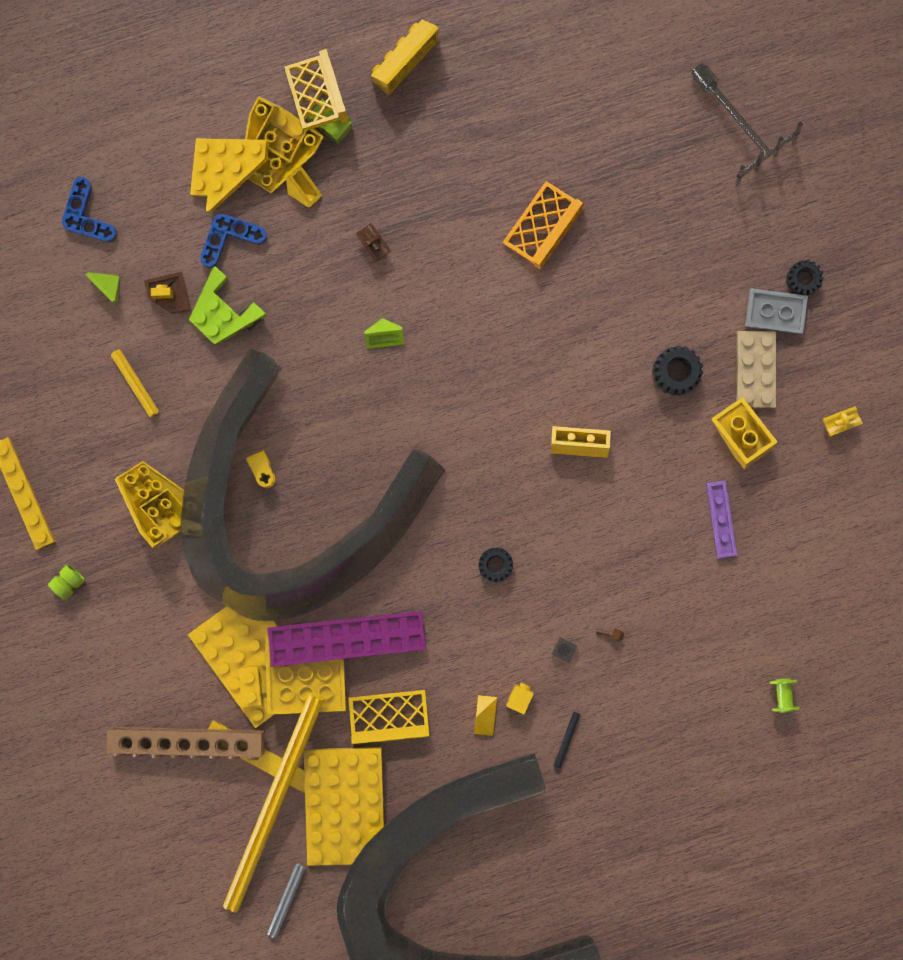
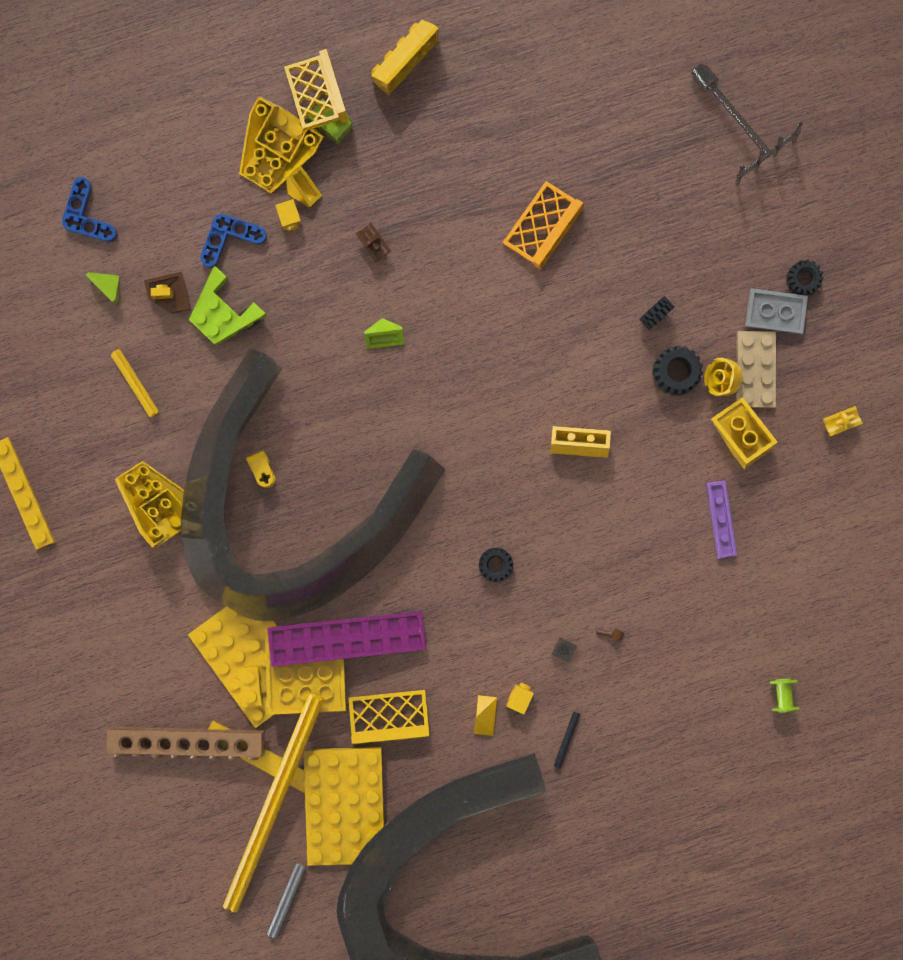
(64, 584): lime wheel -> none
(224, 166): yellow wing -> none
(289, 215): none -> yellow brick
(656, 313): none -> black tyre
(723, 377): none -> yellow cylinder

